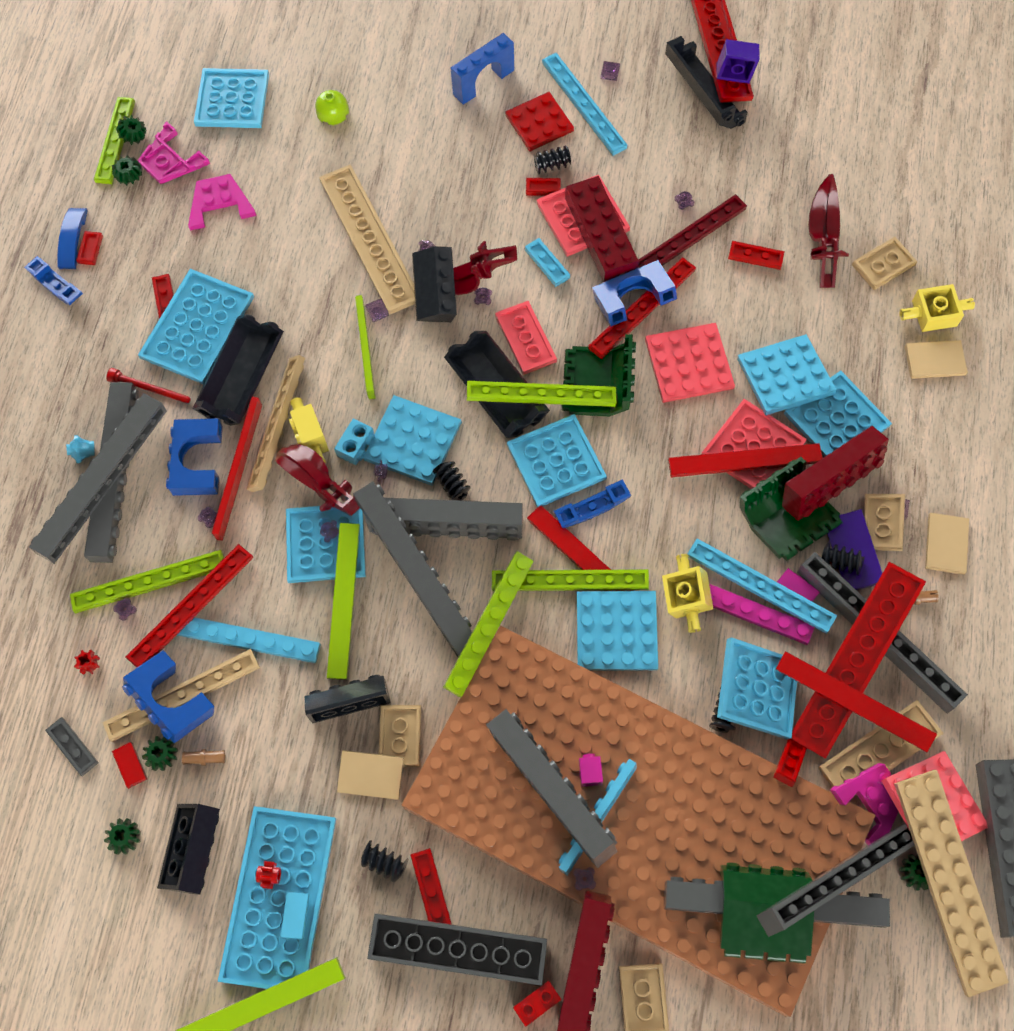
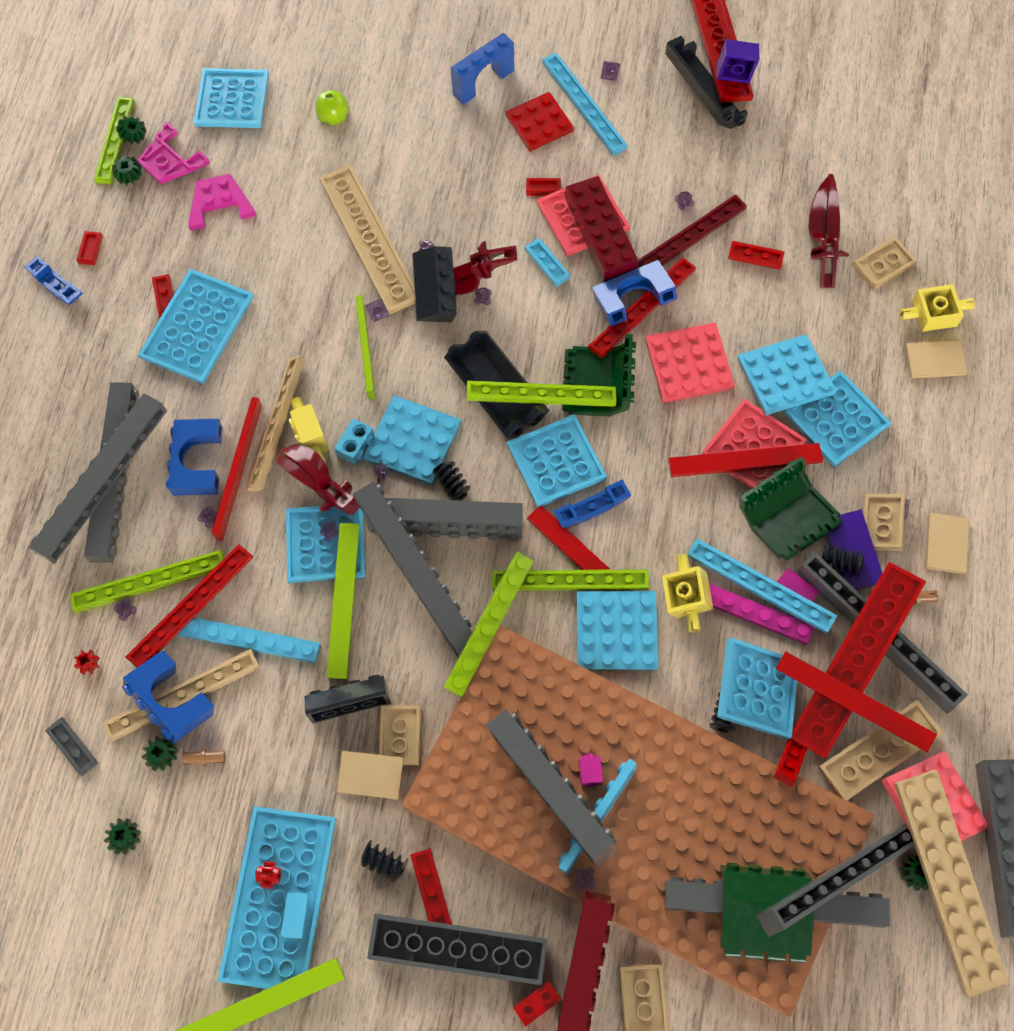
(69, 237): blue slope -> none
(80, 449): medium azure rock -> none
(115, 375): red piece -> none
(129, 765): red tile -> none
(189, 848): black slope -> none
(238, 370): black panel -> none
(526, 337): coral plate -> none
(552, 159): black piece -> none
(835, 473): dark red brick -> none
(874, 797): dark pink wing -> none

